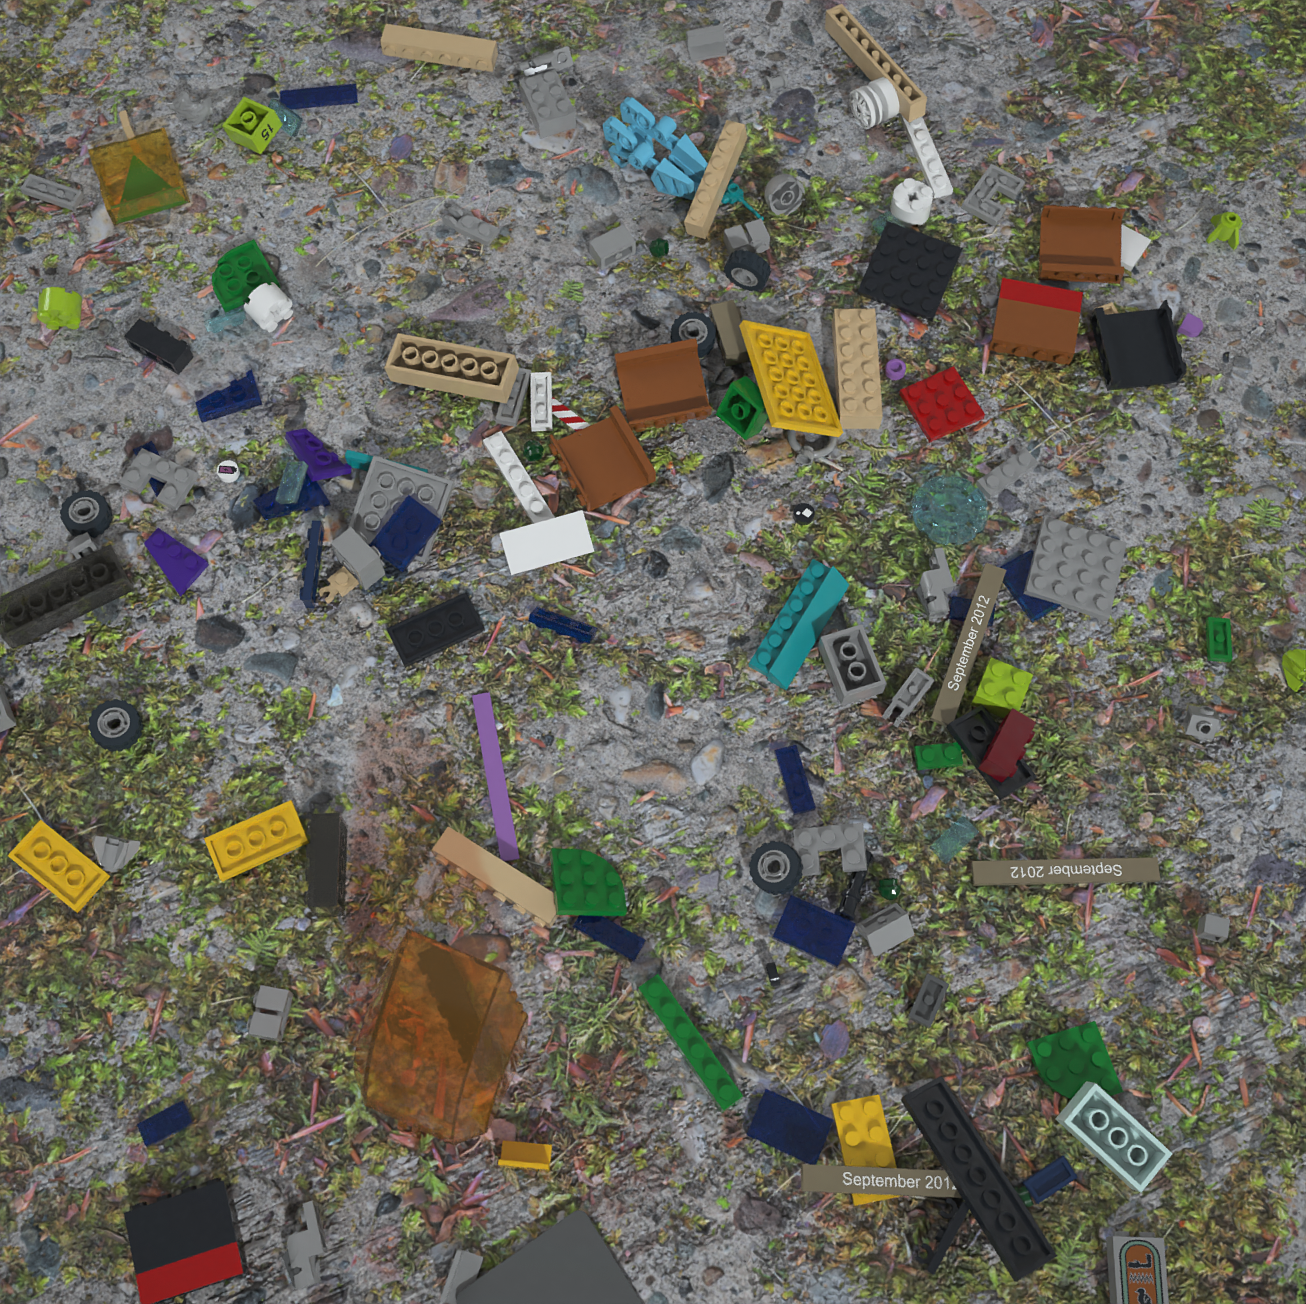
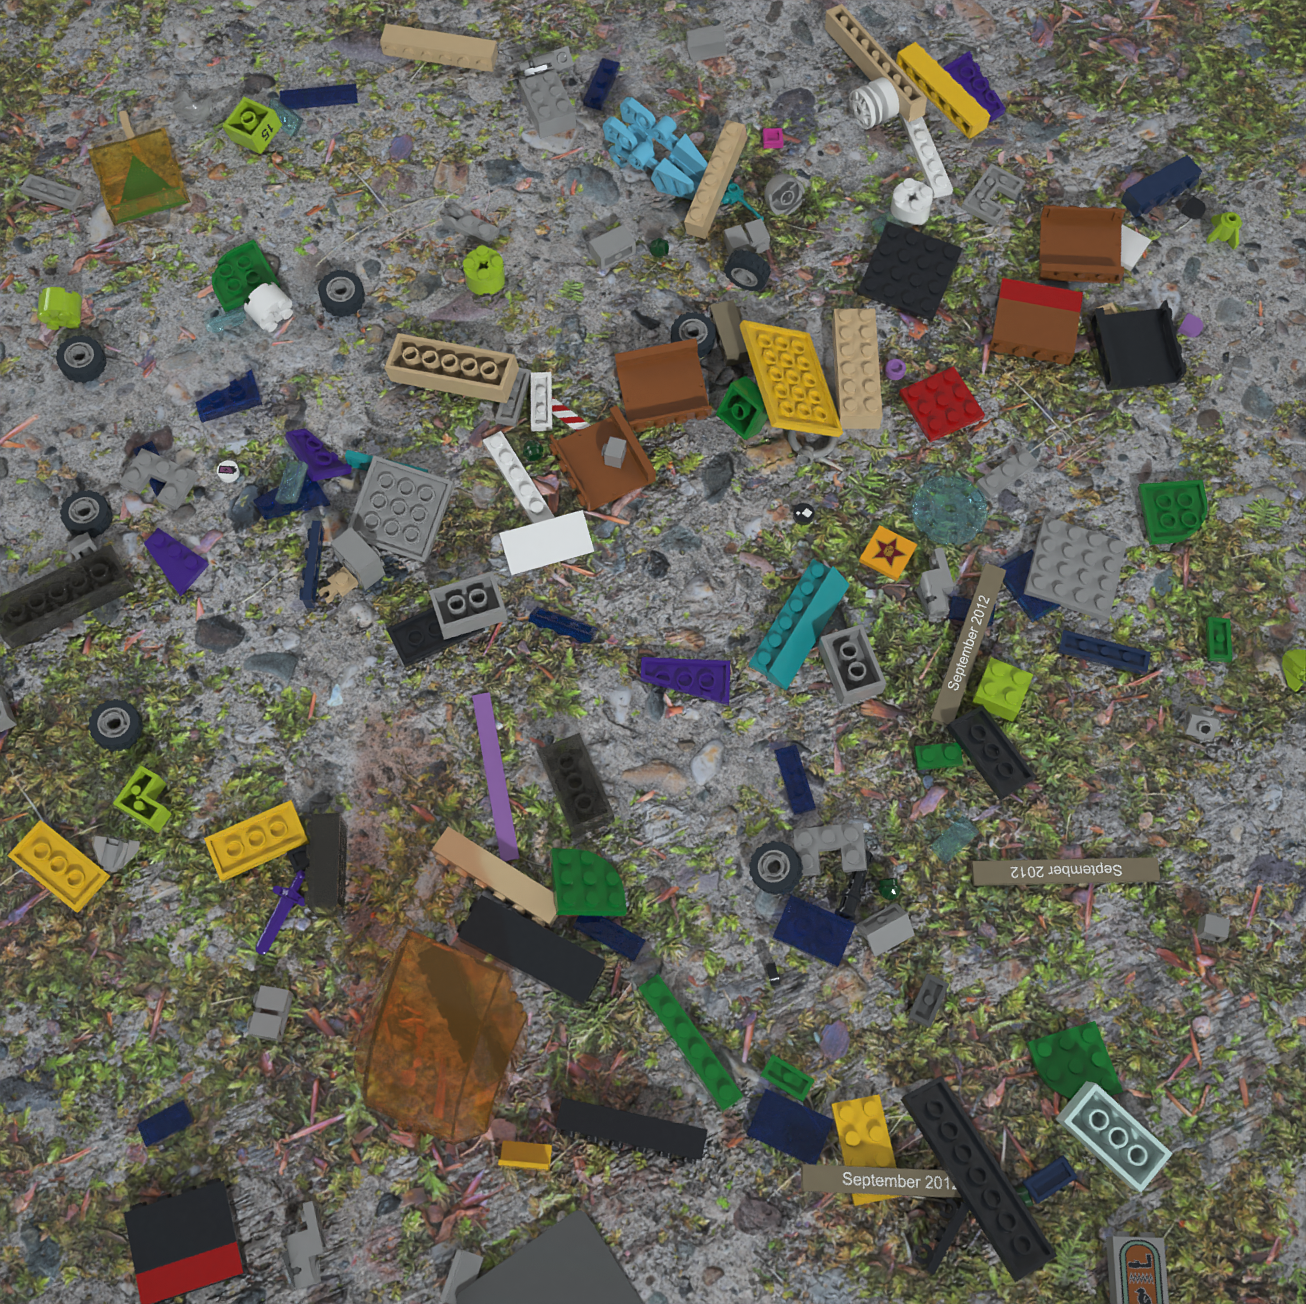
(82, 370): none -> black wheel
(139, 799): none -> lime brick
(159, 346): black brick -> none
(288, 898): none -> dark purple sword
(298, 858): none -> black tile
(340, 282): none -> black wheel
(406, 533): clear blue tile -> none
(468, 605): none -> light grey brick
(484, 270): none -> lime brick
(531, 950): none -> black brick
(575, 785): none -> clear smoke brick
(601, 84): none -> clear blue plate
(614, 452): none -> light grey plate
(632, 1130): none -> black brick
(691, 676): none -> dark purple wing
(772, 138): none -> dark pink tile
(787, 1078): none -> green plate
(888, 553): none -> light orange tile
(909, 695): light grey hinge -> none
(943, 90): none -> yellow brick
(968, 75): none -> dark purple wing
(1008, 746): dark red brick -> none
(1104, 652): none -> dark blue plate
(1161, 186): none -> dark blue brick
(1172, 510): none -> green plate
(1194, 208): none -> black tile

